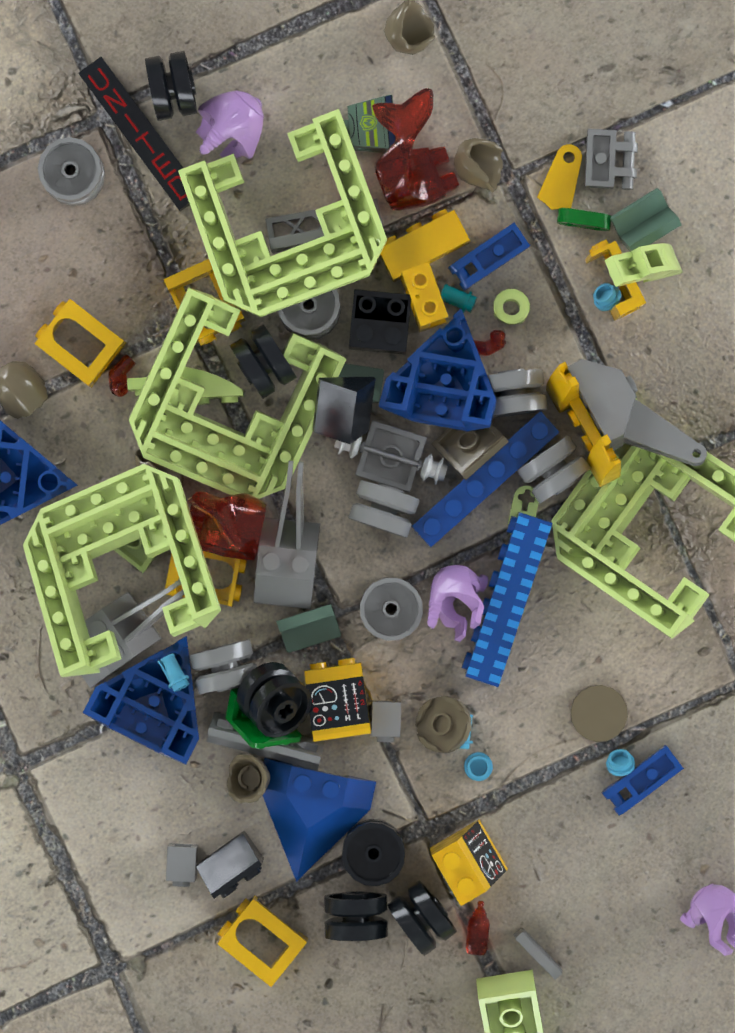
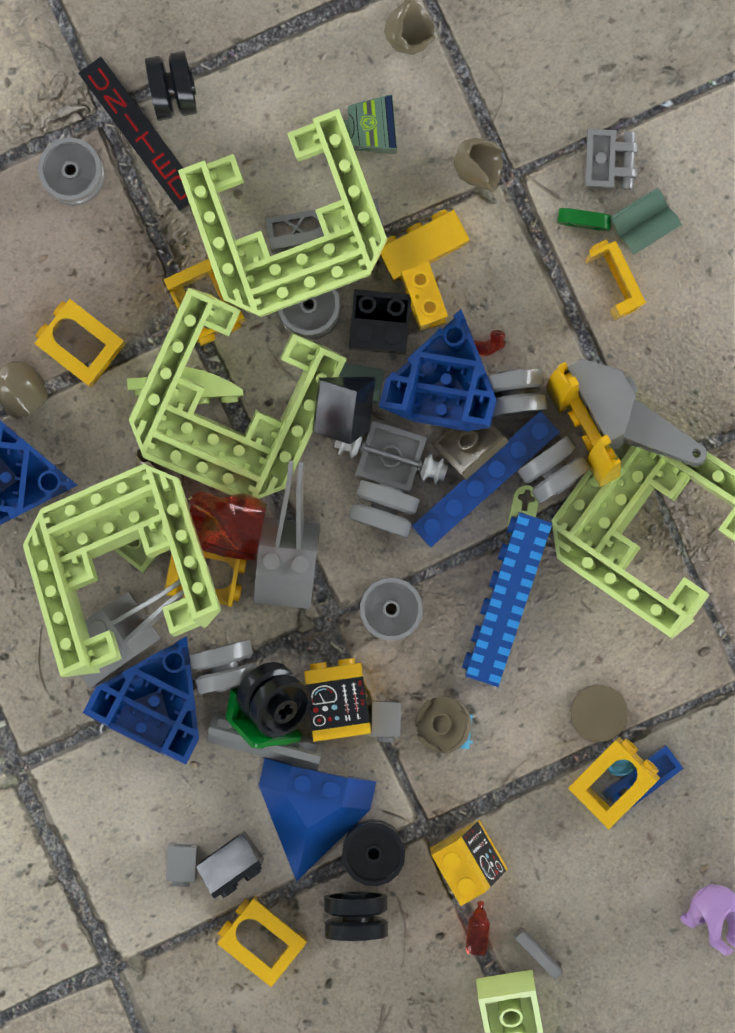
(118, 376): clear red arm -> none
(173, 673): medium azure pin -> none
(231, 116): lavender piece -> none
(247, 778): dark tan hair -> none
(263, 361): black wheel -> none
(309, 628): sand green panel -> none
(409, 174): clear red hips -> none
(425, 915): black wheel -> none
(454, 583): lavender piece -> none
(458, 298): teal pin -> none
(478, 766): medium azure plate -> none
(490, 256): blue plate -> none
(515, 296): yellowish green piece -> none
(561, 179): yellow piece -> none
(606, 297): medium azure plate -> none
(643, 264): yellowish green slope -> none
(646, 778): none -> yellow panel

